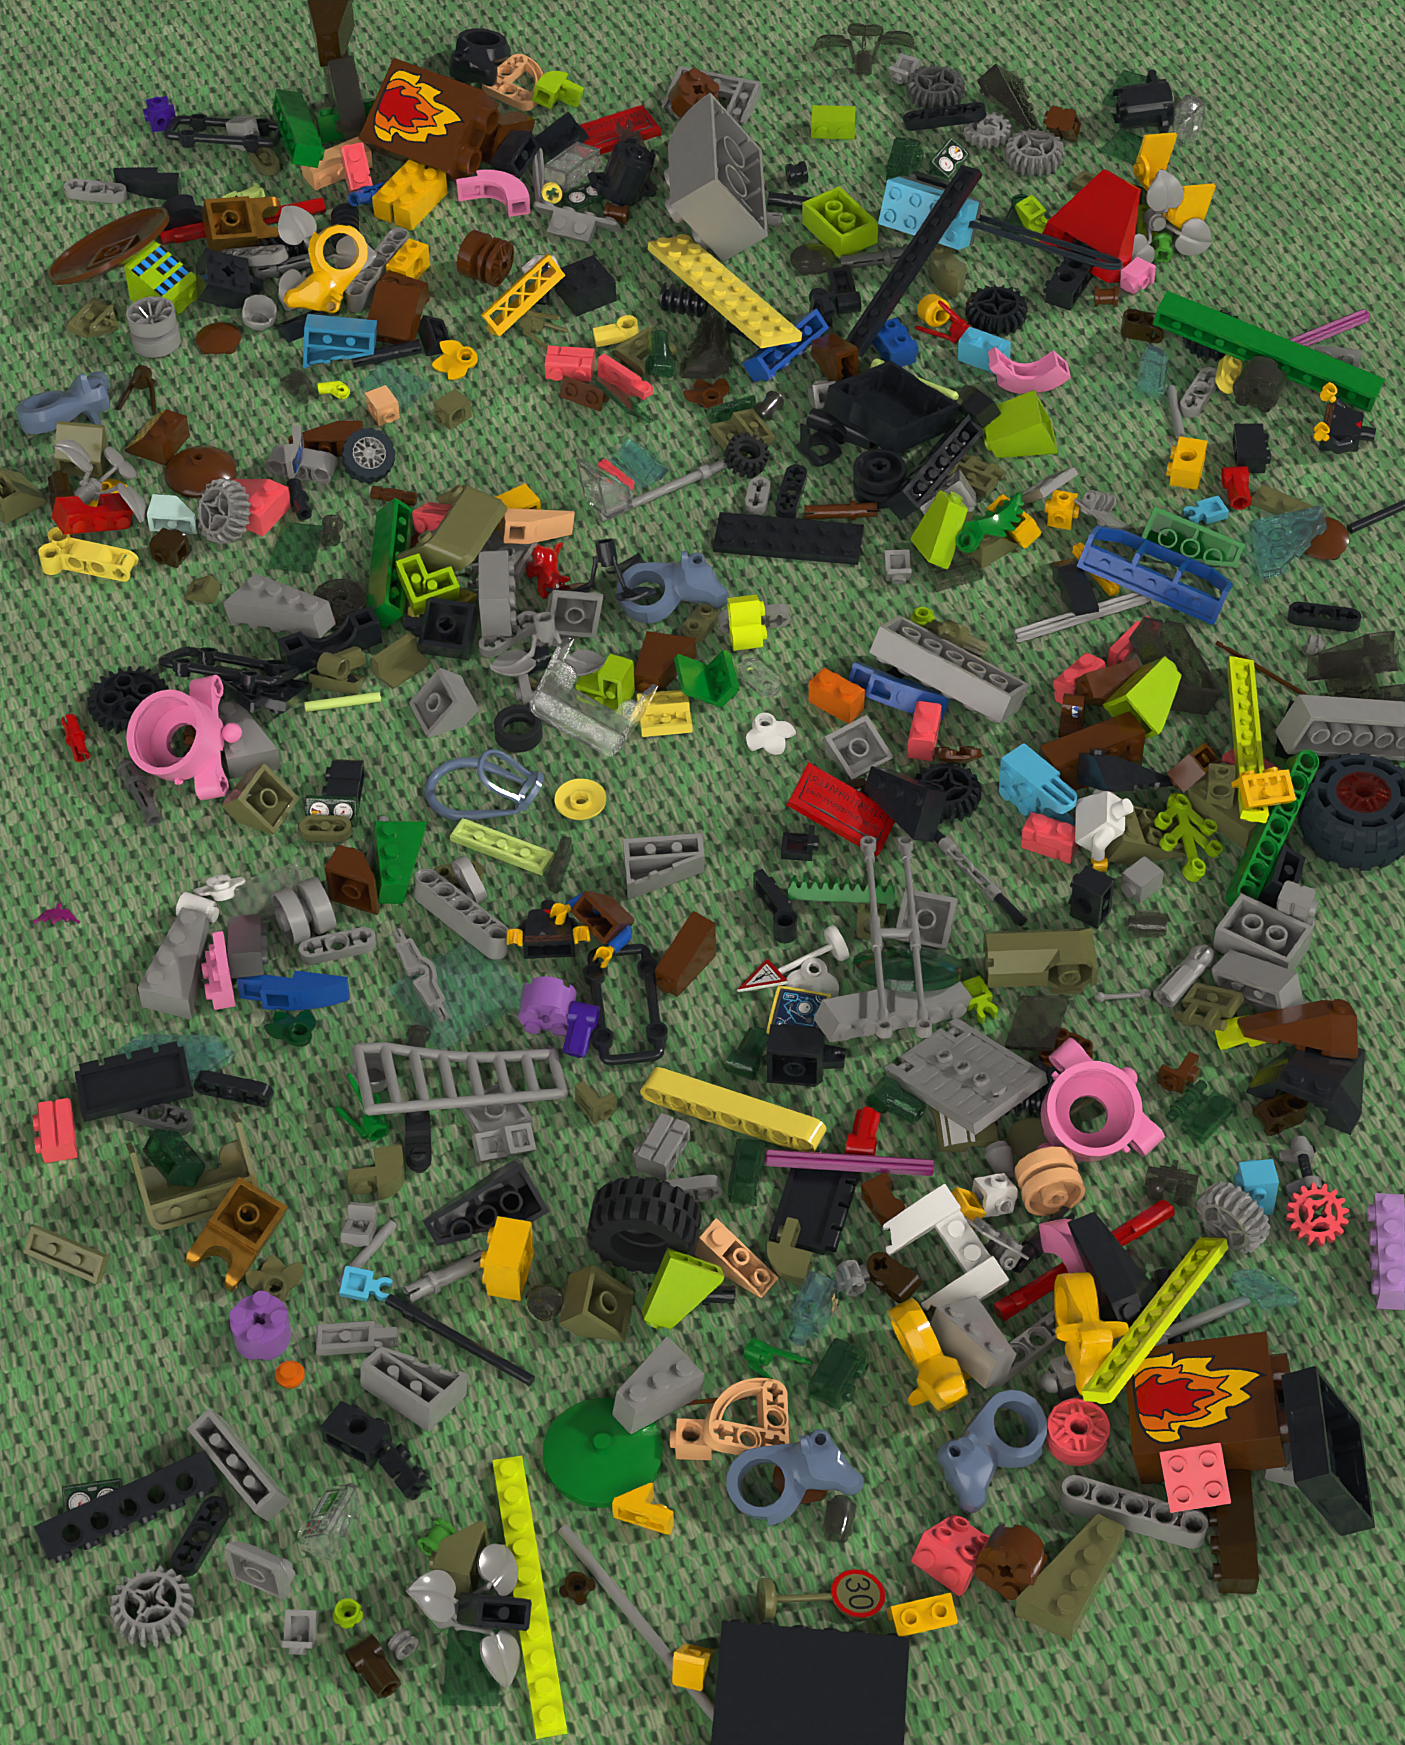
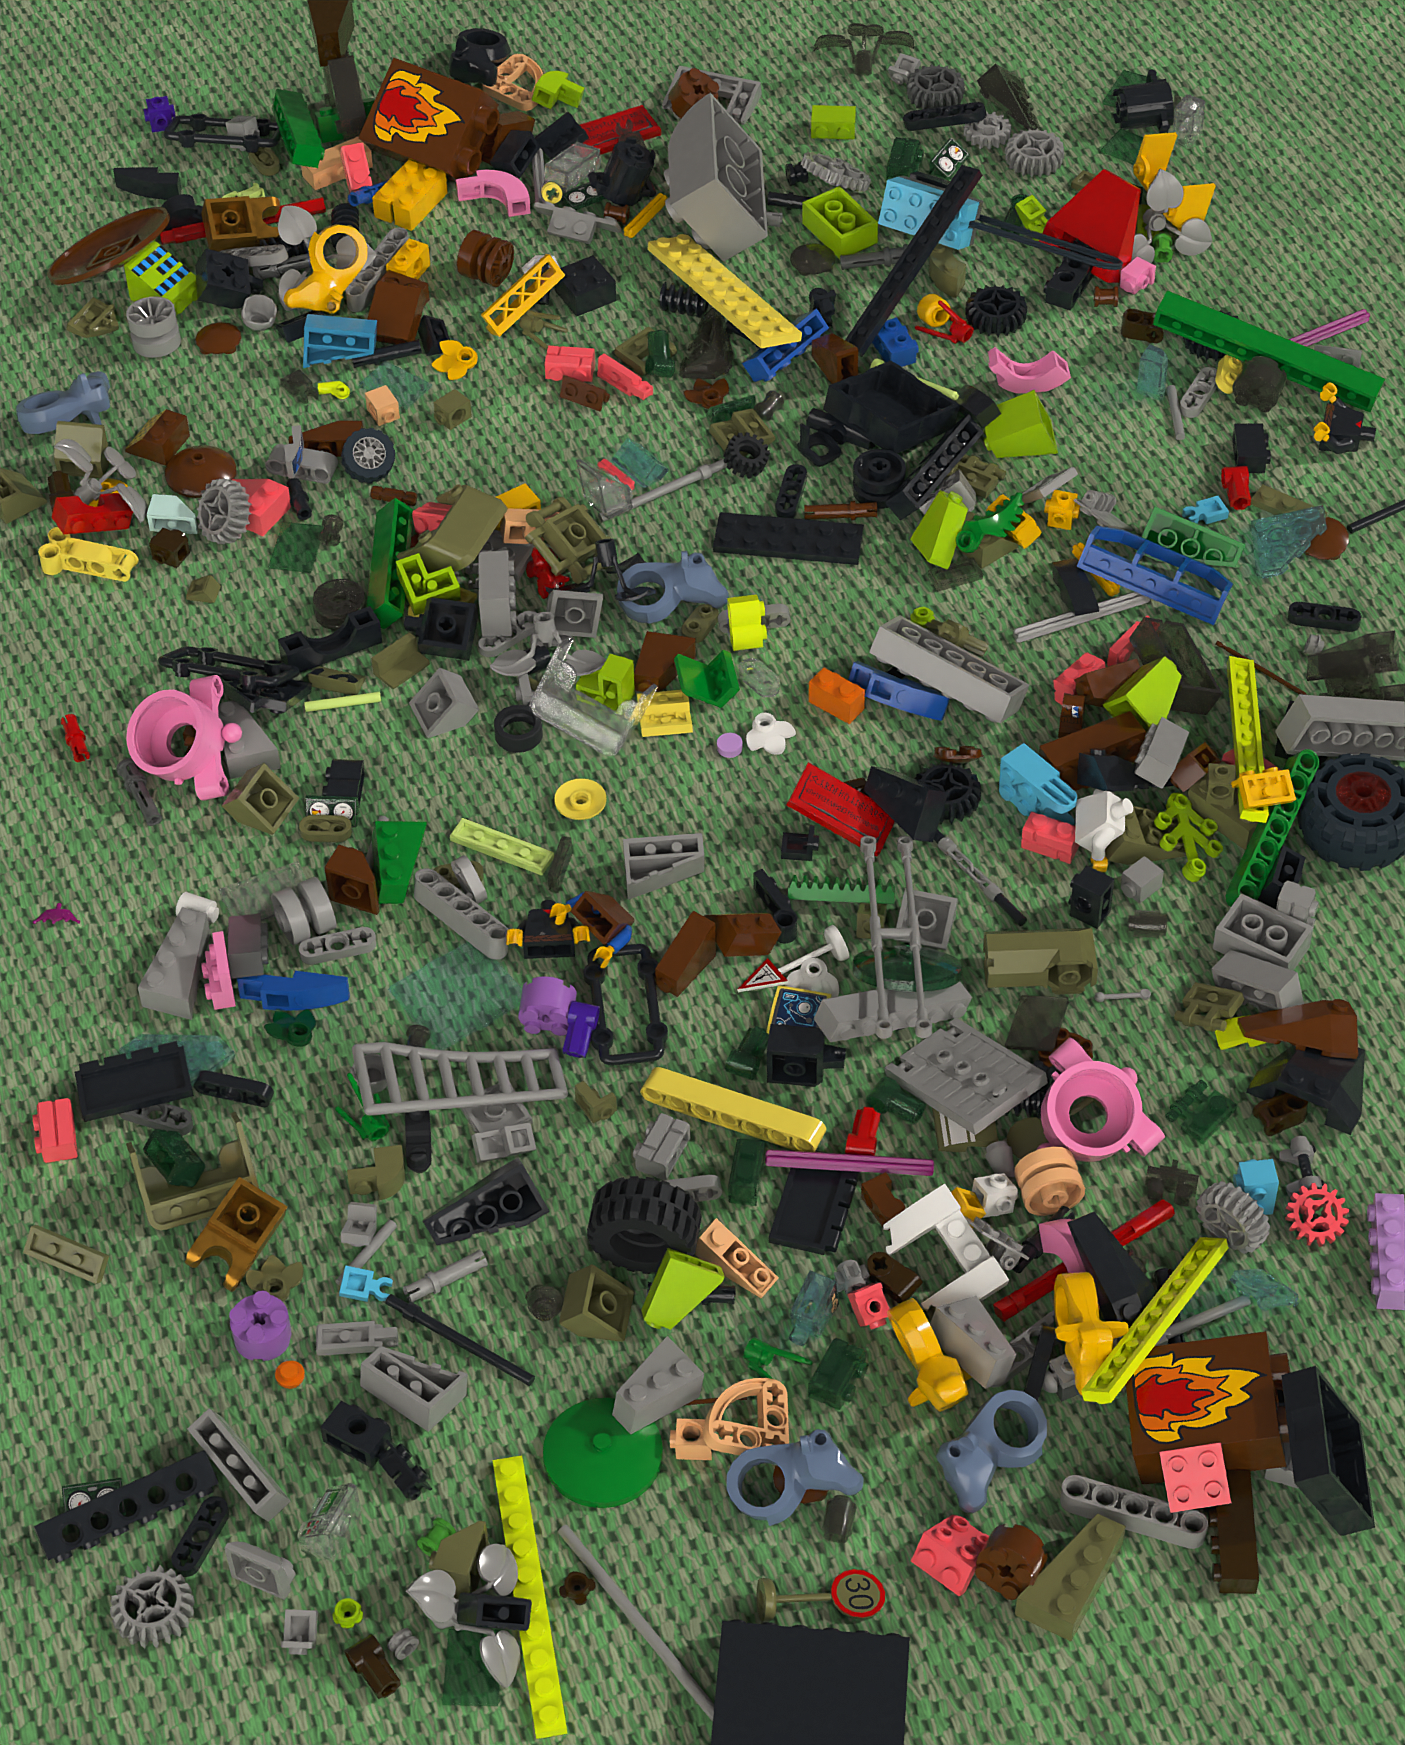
(109, 192): light grey beam -> none
(120, 694): black gear -> none
(140, 380): dark brown plant -> none
(219, 887): white plate -> none
(279, 607): light grey wedge -> none
(341, 663): olive piece -> none
(425, 985): light grey piece -> none
(481, 764): sand blue animal -> none
(507, 1258): yellow brick -> none
(570, 536): none -> olive brick
(616, 333): light yellow piece -> none
(621, 399): piece -> none
(637, 1509): yellow slope -> none
(645, 215): none -> yellow axle
(691, 1665): yellow slope -> none
(729, 745): none -> lavender tile
(745, 933): none -> reddish brown slope
(762, 496): light grey beam -> none
(786, 1260): olive brick -> none
(818, 392): light grey brick -> none
(835, 171): none -> light grey gear
(842, 282): black plate -> none
(857, 748): light grey slope -> none
(861, 1300): none -> coral brick
(897, 566): light grey bracket -> none
(923, 1615): yellow bracket -> none
(924, 730): coral brick -> none
(974, 348): medium azure brick -> none
(980, 999): lime plate -> none
(1040, 1361): none -> black beam
(1062, 123): reddish brown brick -> none
(1083, 1417): coral wheel -> none
(1160, 752): none -> light grey wedge
(1179, 1079): reddish brown bracket -> none
(1184, 975): light grey piece -> none
(1187, 462): yellow brick -> none

